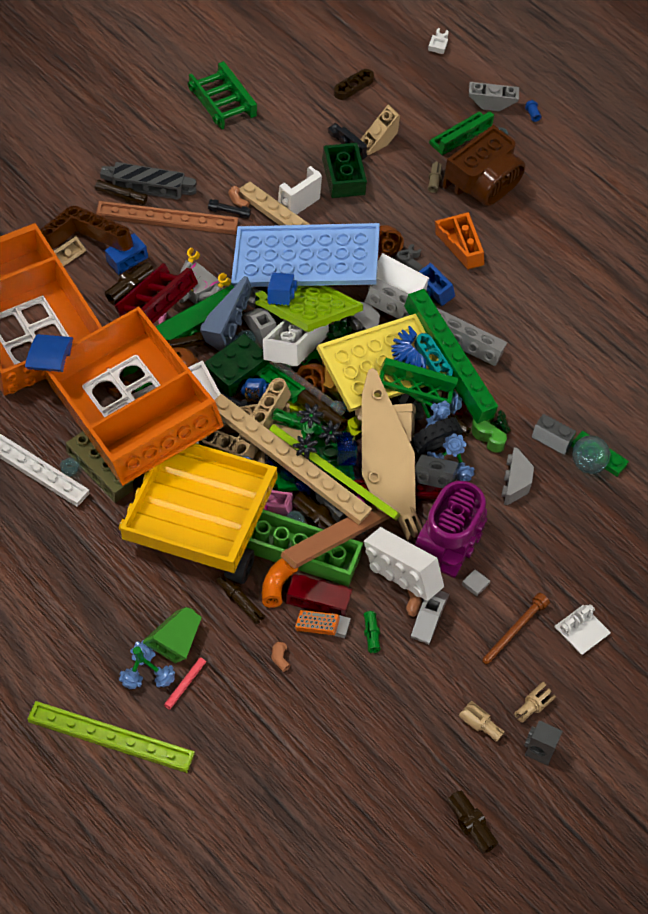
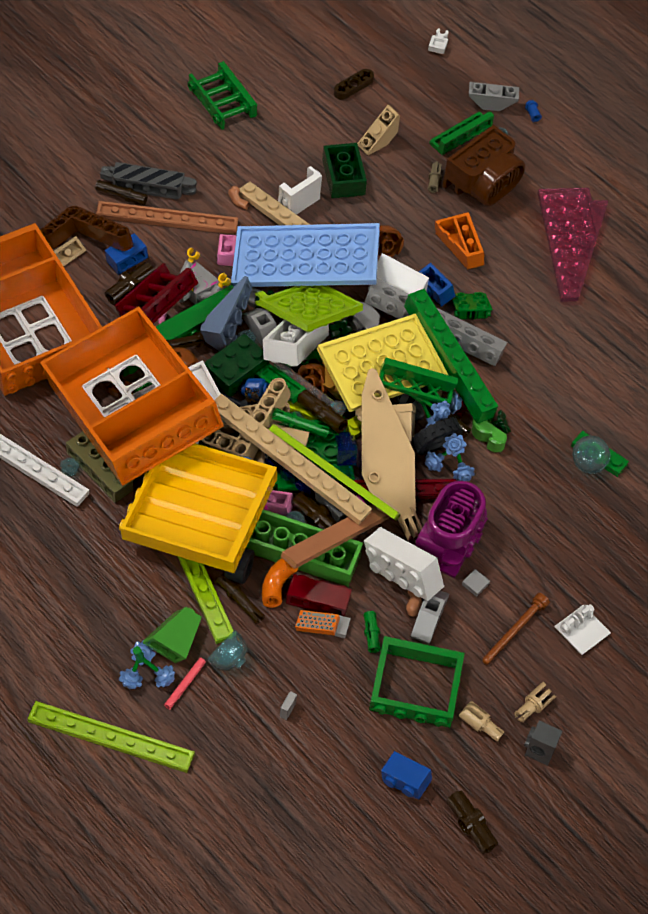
(48, 353): blue slope -> none
(207, 599): none -> lime tile
(226, 250): none -> bright pink slope
(229, 653): none -> clear light blue cylinder
(244, 212): black bar -> none
(277, 656): nougat arm -> none
(281, 288): blue brick -> none
(288, 705): none -> light grey tile
(310, 425): black plant -> none
(337, 333): dark green plant -> none
(345, 136): black hinge -> none
(405, 351): blue hair -> none
(406, 258): dark grey bar -> none
(406, 775): none -> blue brick
(422, 653): none -> green window
(432, 349): teal beam -> none
(435, 471): dark grey brick -> none
(473, 302): none -> green hinge
(518, 477): light grey slope -> none
(553, 434): dark grey brick -> none
(571, 231): none -> clear pink wing

